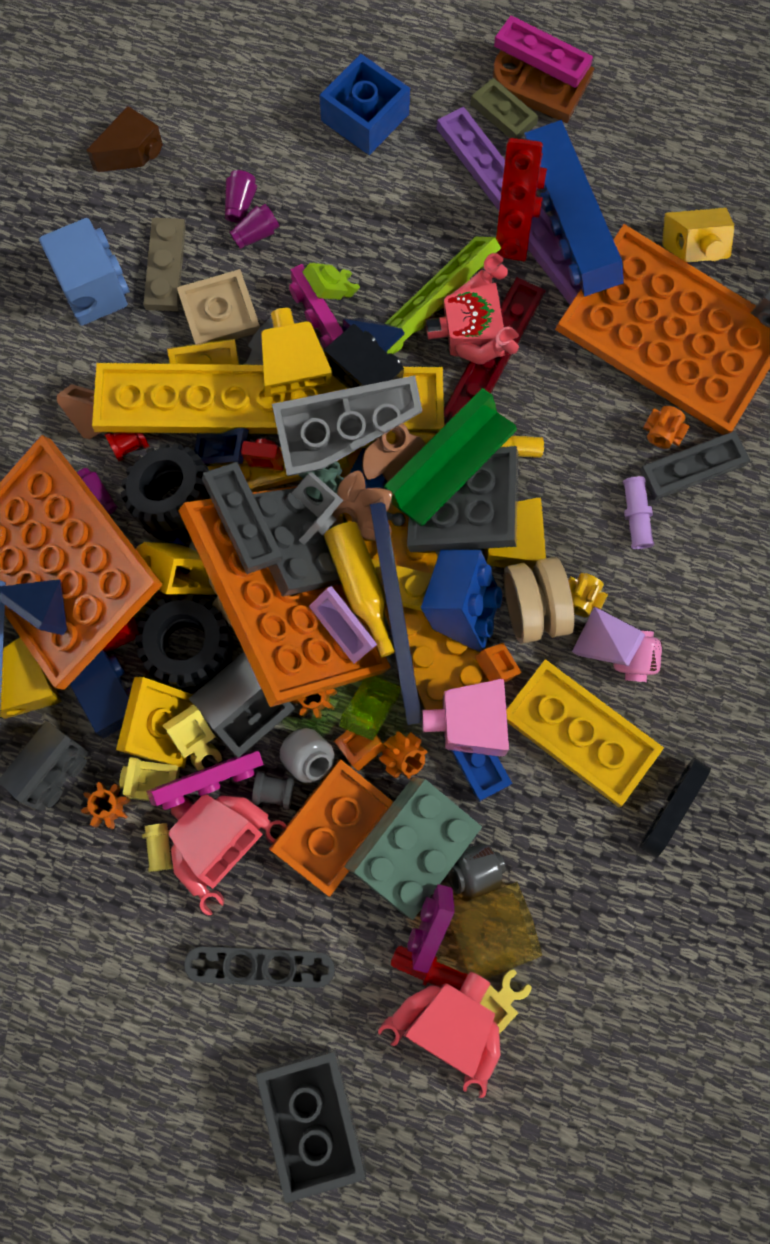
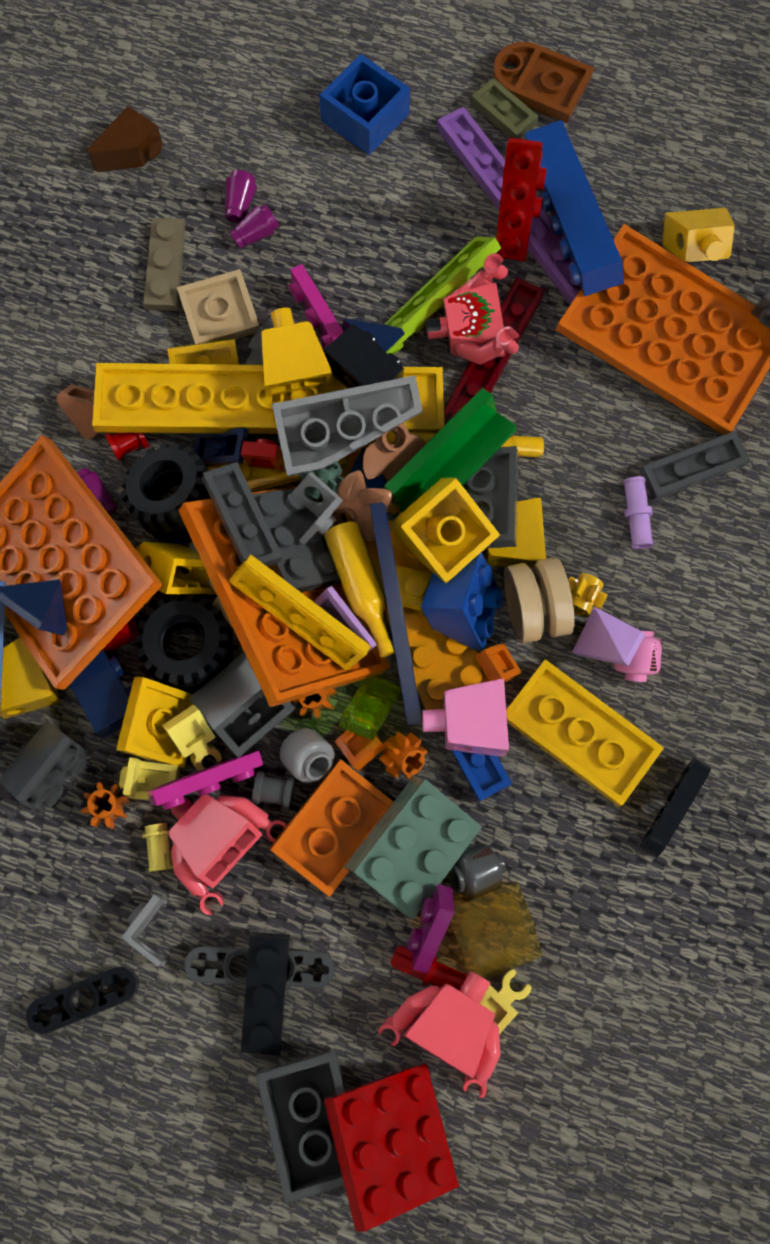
(52, 1000): none -> black beam
(86, 270): medium blue piece -> none
(139, 920): none -> light grey bracket
(265, 993): none -> black plate
(299, 613): none -> yellow tile
(329, 282): lime plate -> none
(390, 1146): none -> red plate
(445, 528): none -> yellow slope
(543, 51): dark pink plate -> none
(666, 427): orange gear -> none

